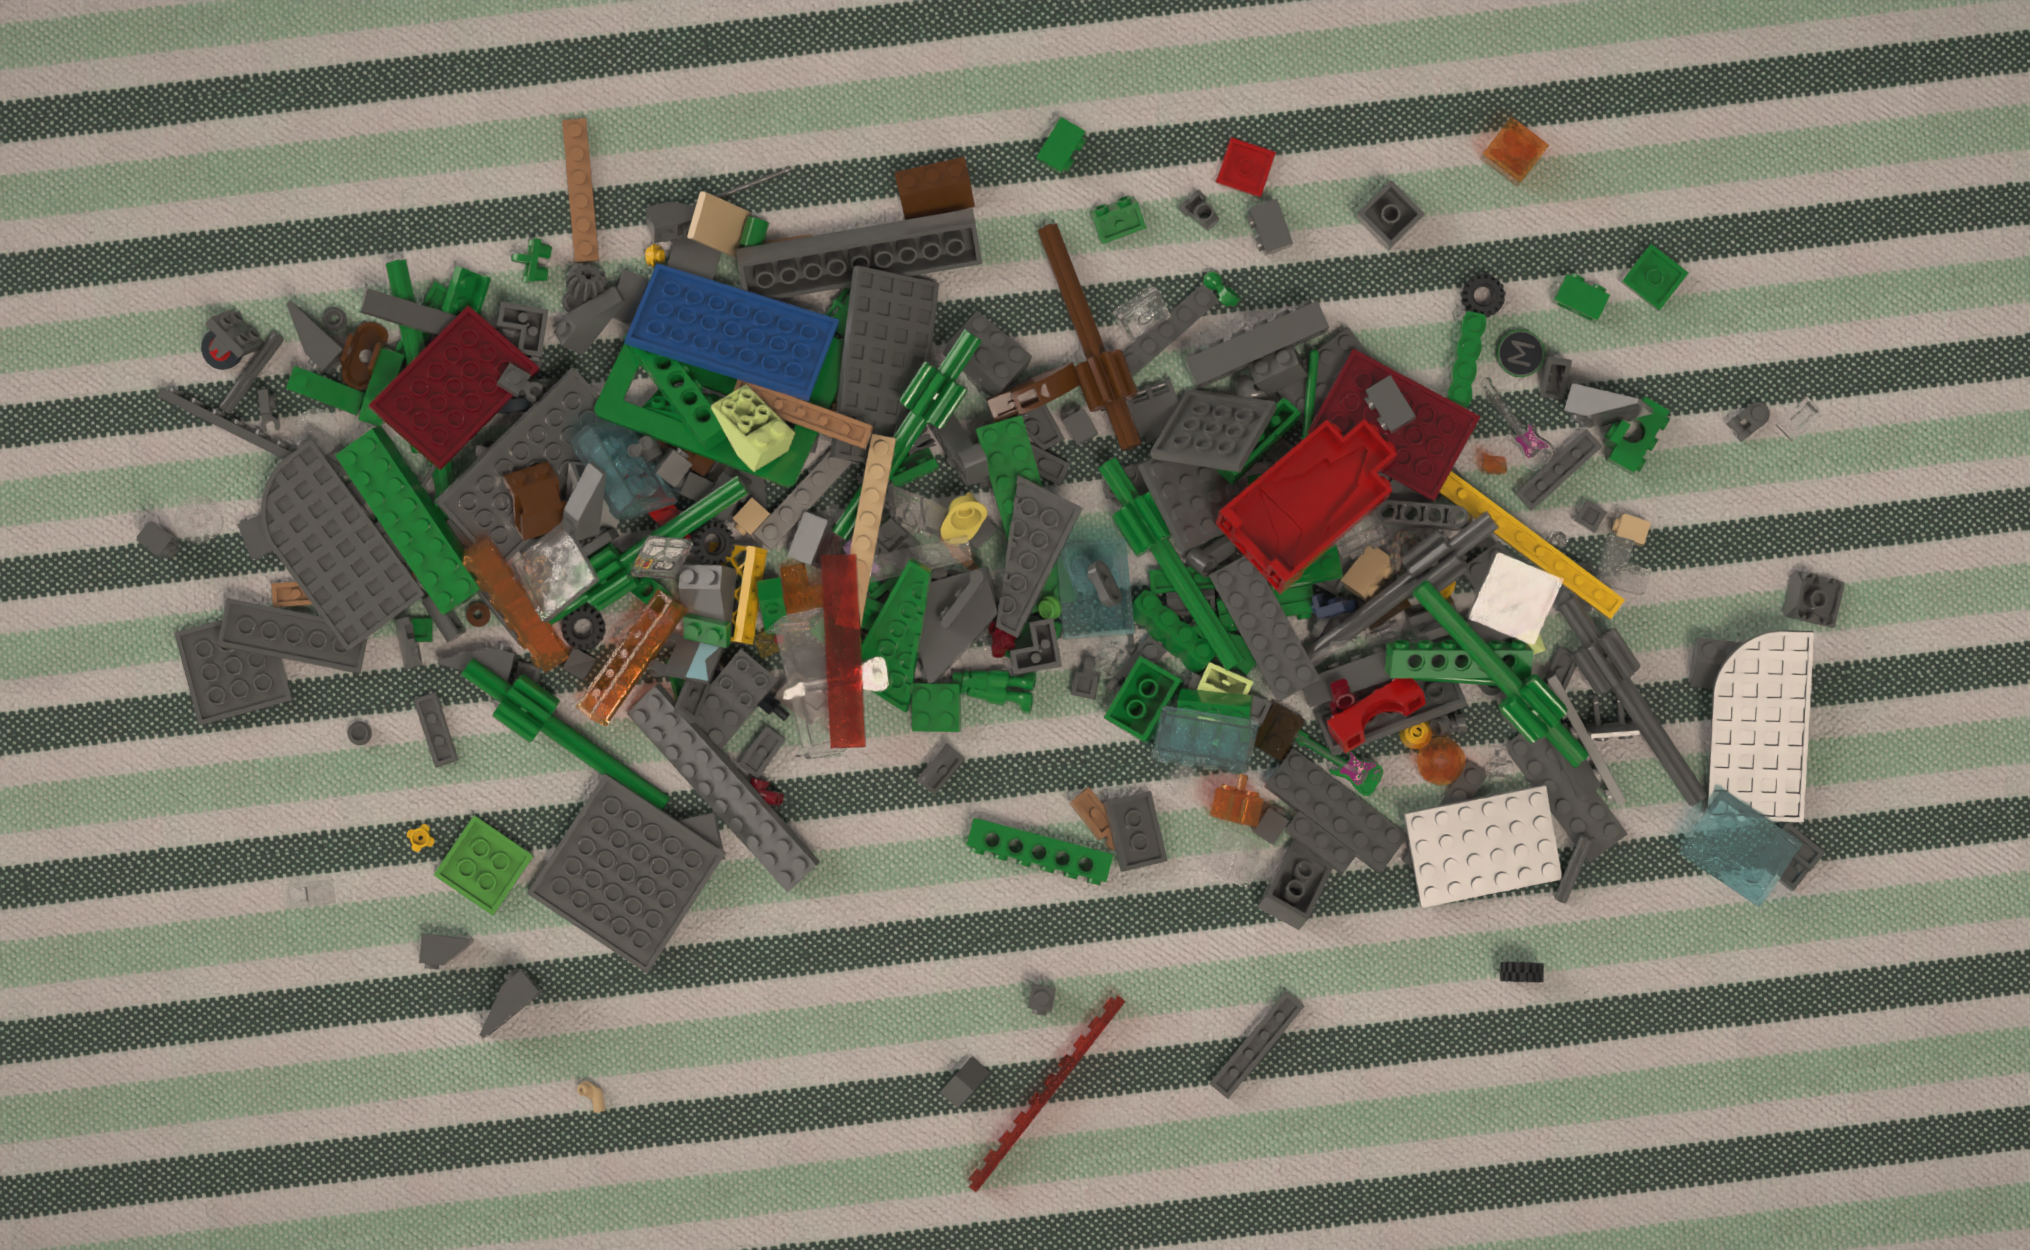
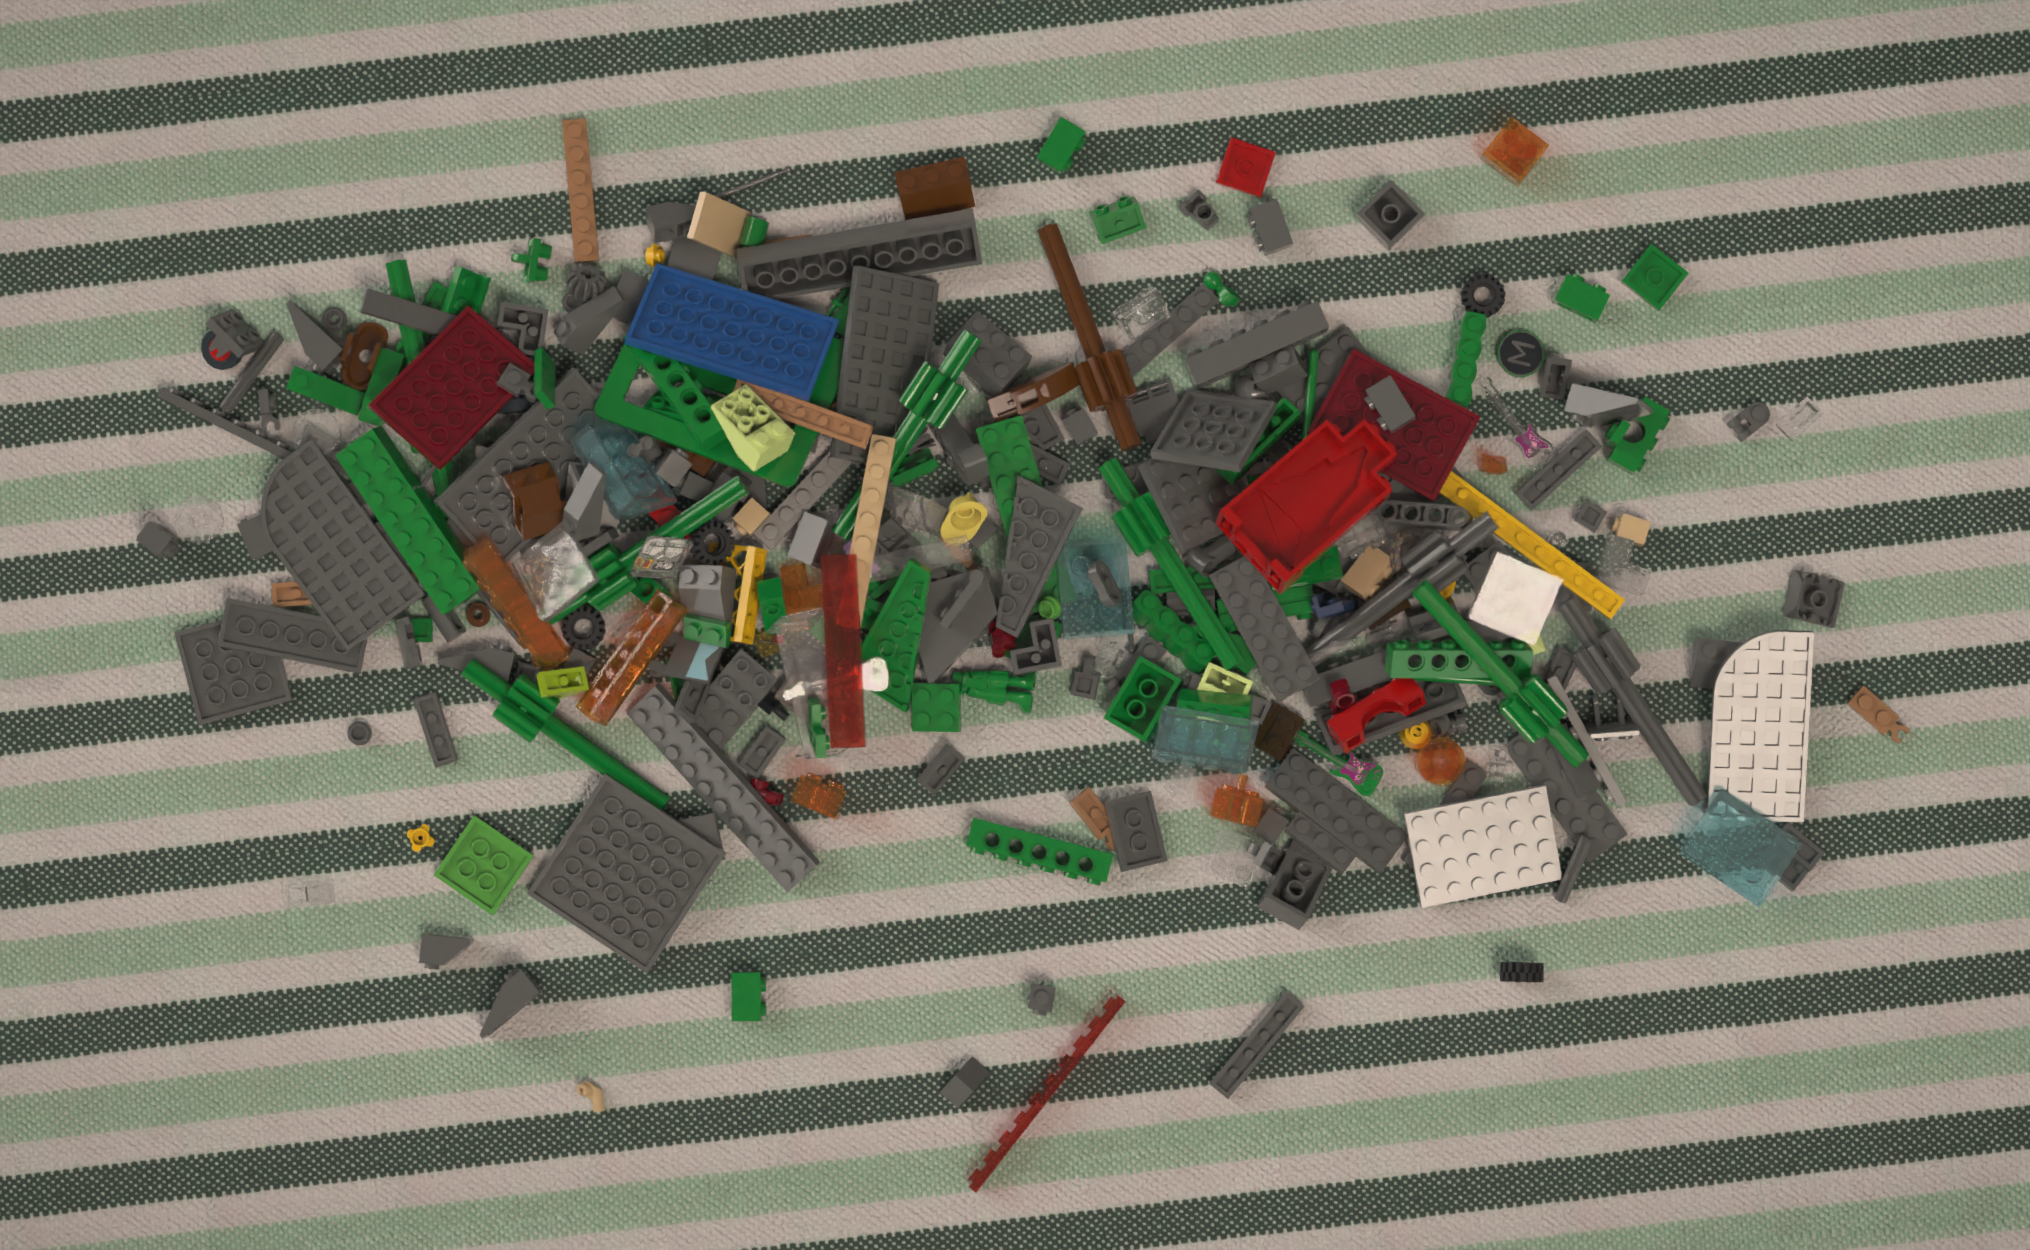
(544, 378): none -> green tile
(562, 682): none -> lime slope
(747, 996): none -> green brick
(817, 735): none -> green plate
(819, 796): none -> clear orange brick
(1266, 857): none -> dark grey plate
(1876, 713): none -> medium nougat plate

